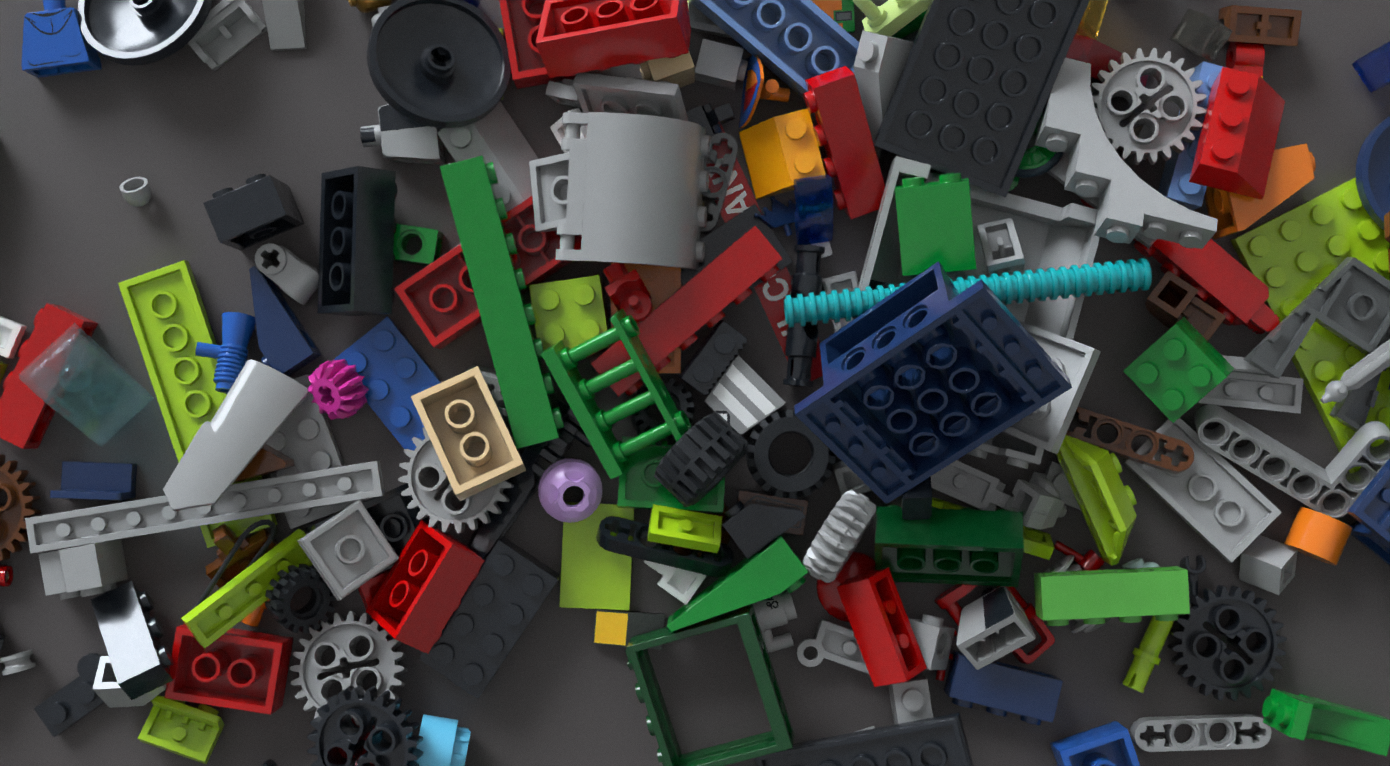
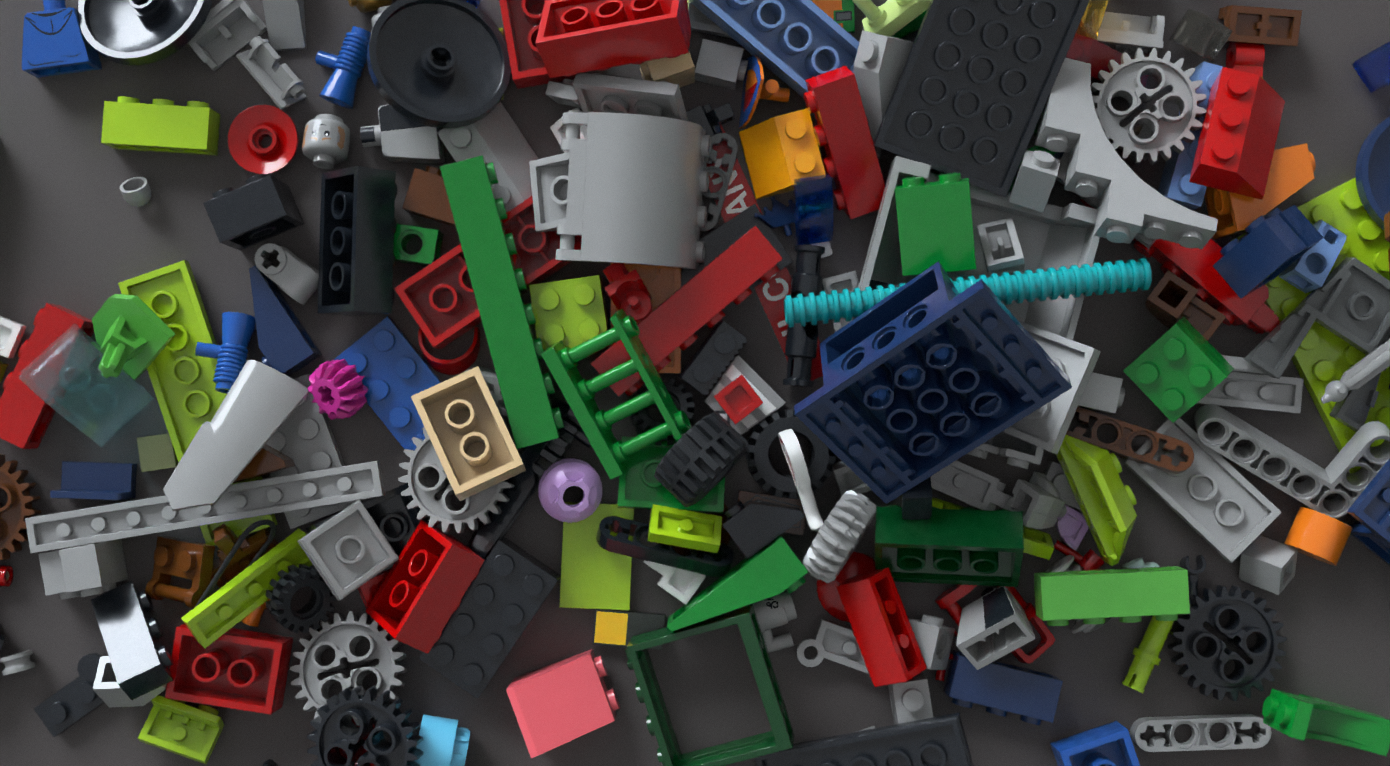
(128, 335): none -> bright green piece
(156, 453): none -> olive tile
(160, 126): none -> lime brick
(184, 560): none -> reddish brown plate
(249, 130): none -> red dish
(274, 78): none -> light grey hinge
(326, 141): none -> light grey head
(348, 68): none -> blue piece
(428, 196): none -> reddish brown slope
(456, 365): none -> red helmet
(562, 701): none -> coral slope
(738, 399): none -> red plate
(799, 471): none -> white piece
(1035, 180): none -> light grey brick
(1072, 528): none -> lavender tile
(1103, 394): none -> light grey brick
(1131, 32): none -> light grey hinge
(1266, 249): none -> dark blue piece
(1314, 266): none -> medium blue leg

